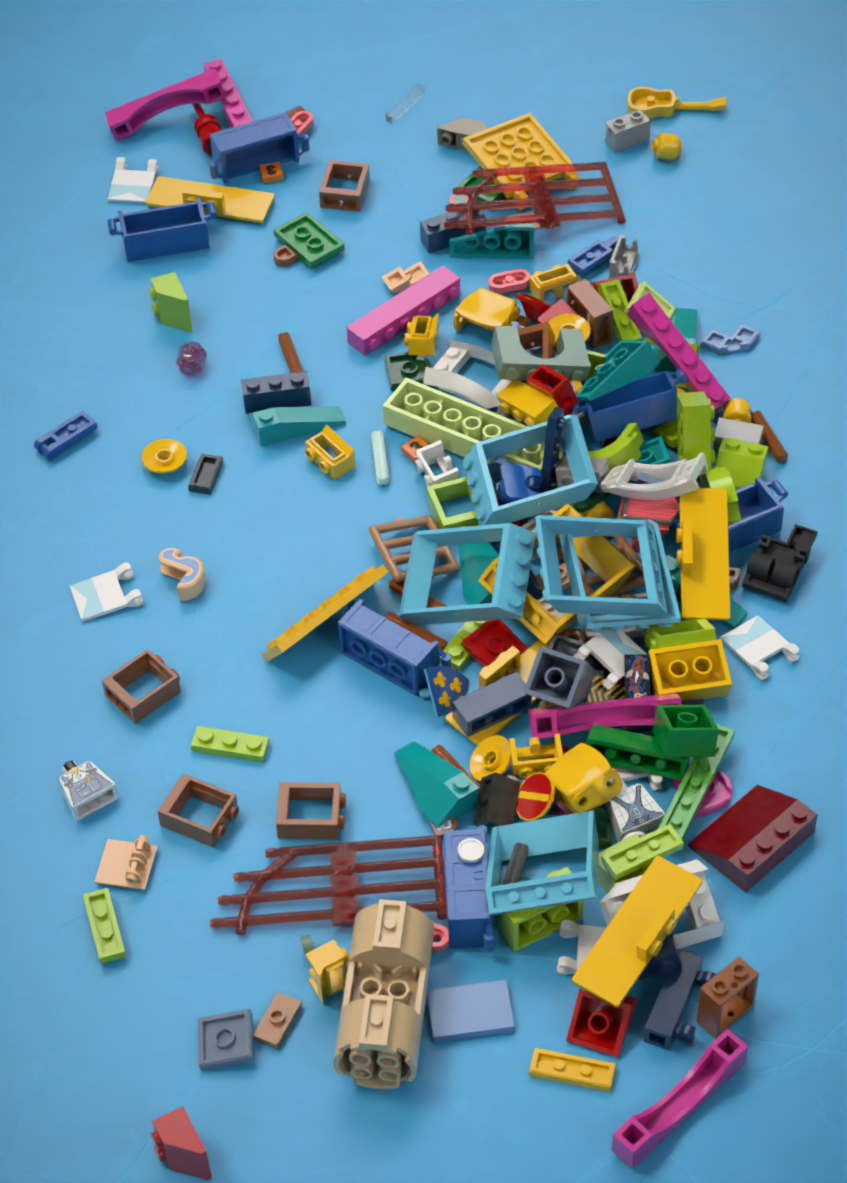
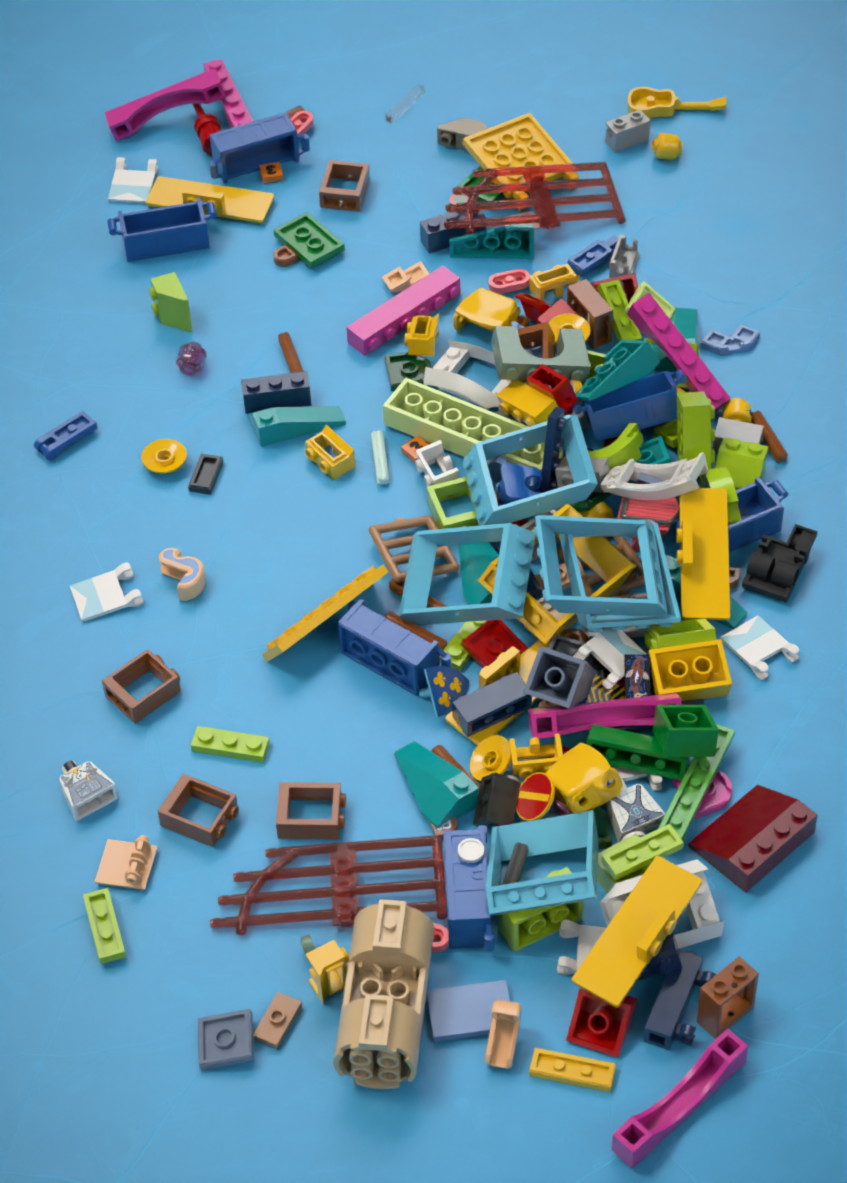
(180, 1144): slope -> none
(503, 1033): none -> light nougat animal

